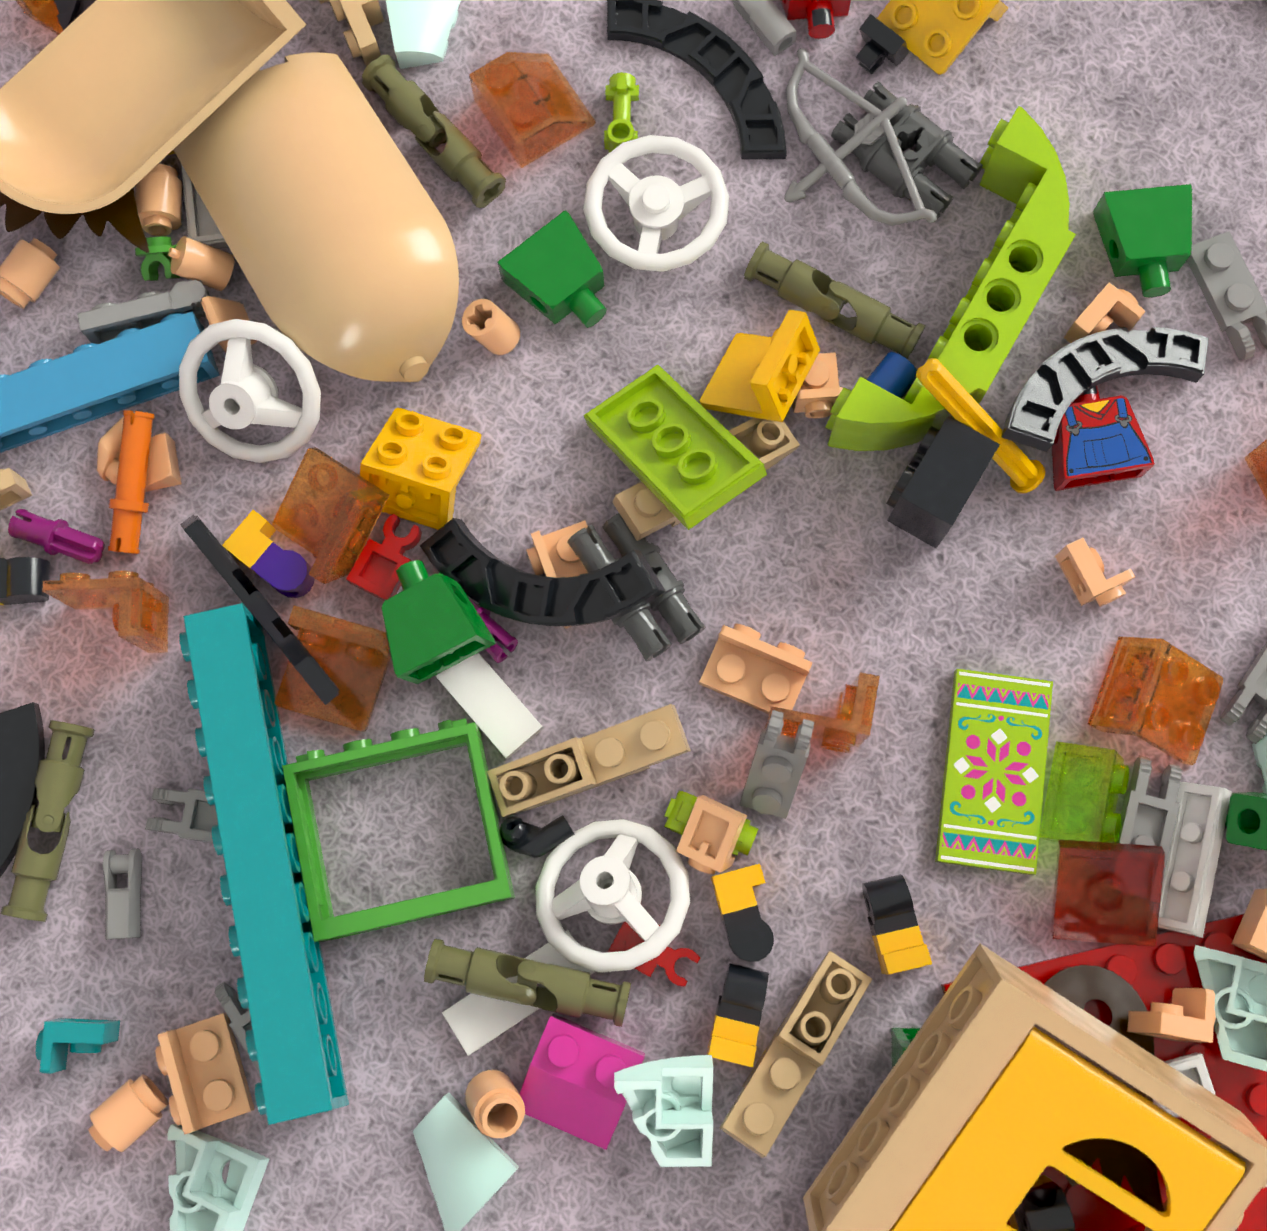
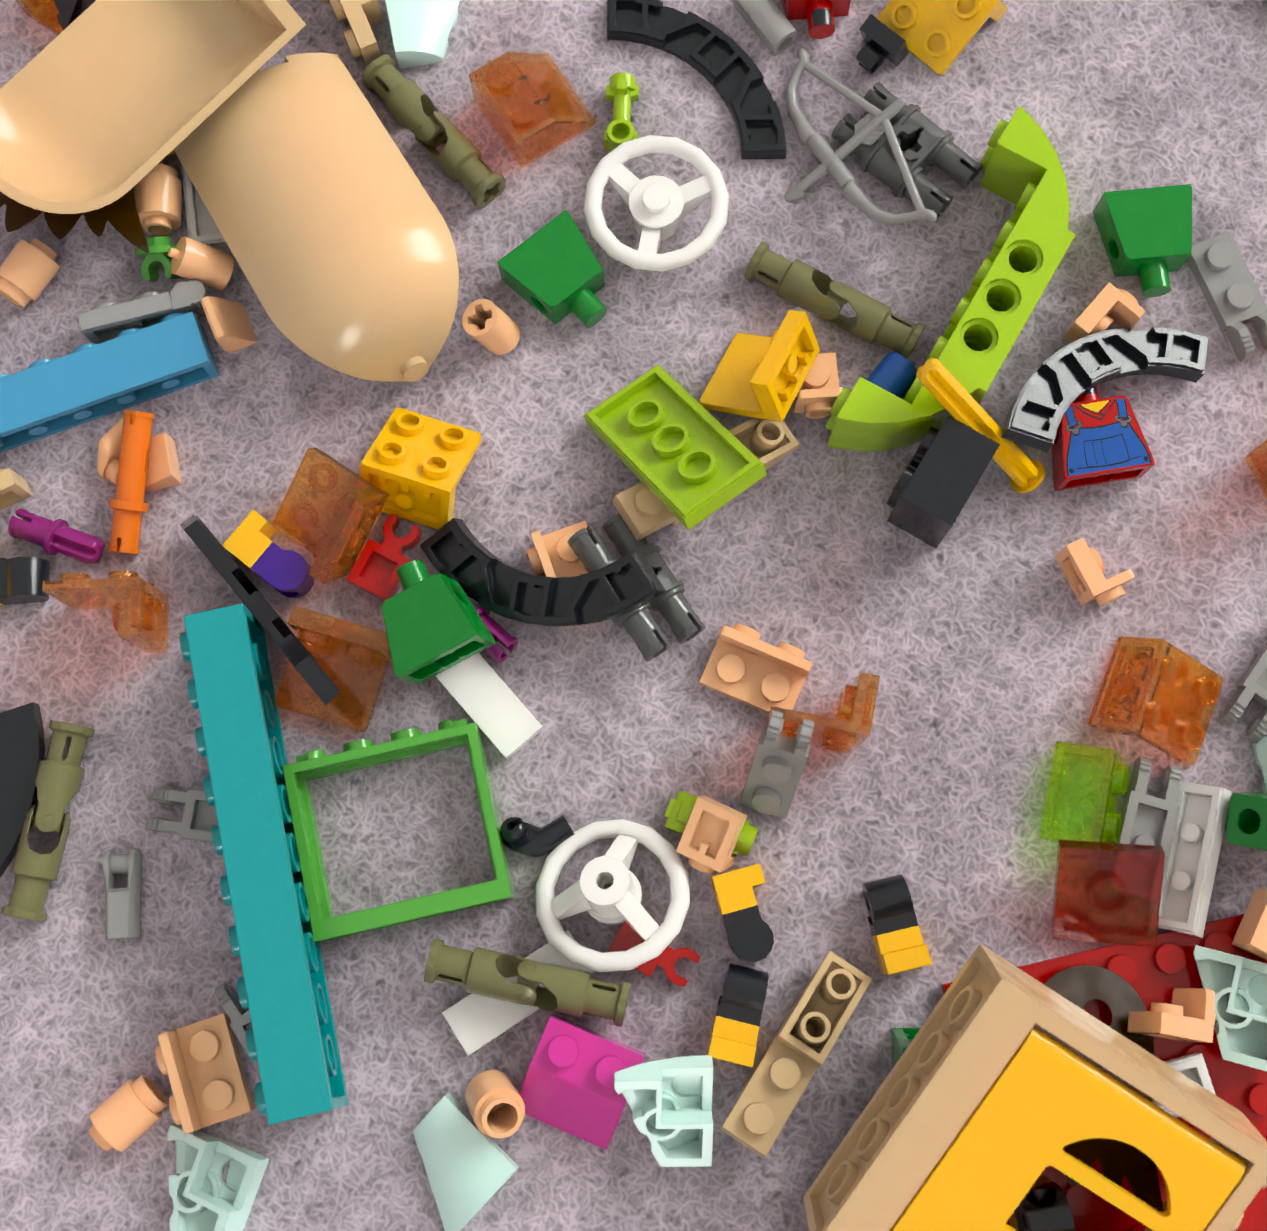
(83, 1034): teal bracket -> none
(249, 391): white piece -> none
(588, 761): tan slope -> none
(994, 772): lime tile -> none

